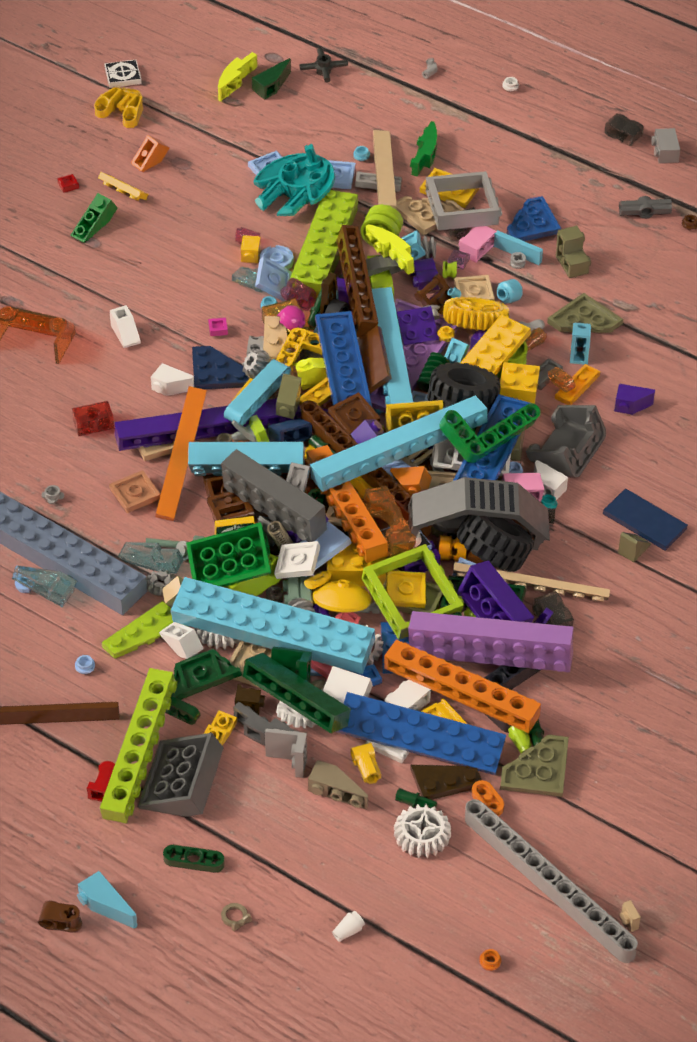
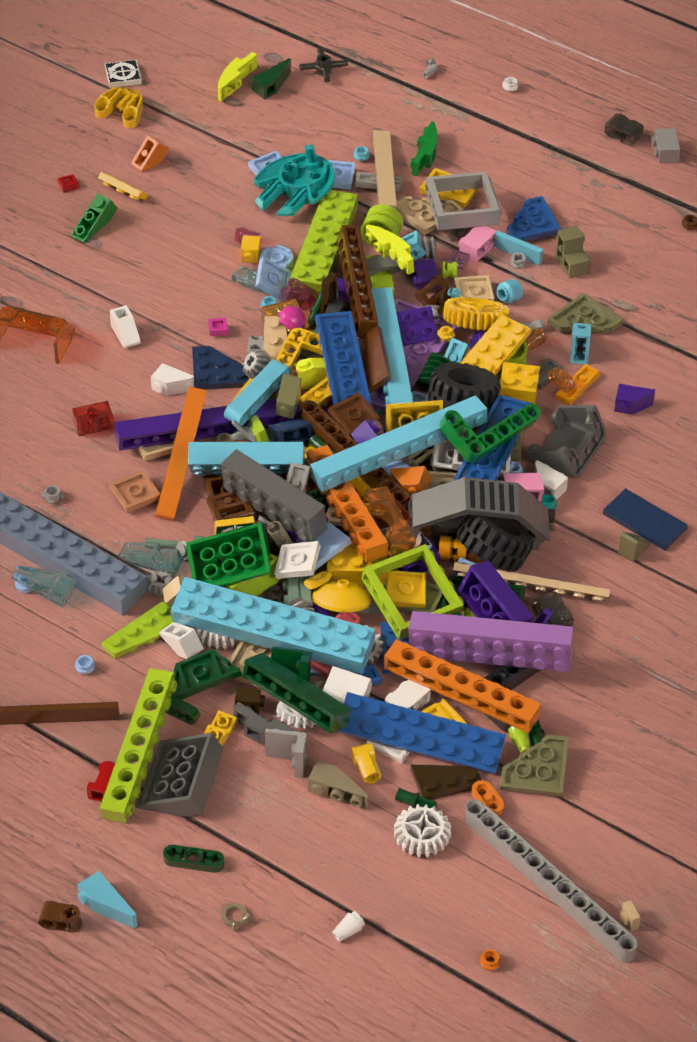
(645, 207): dark grey piece -> none

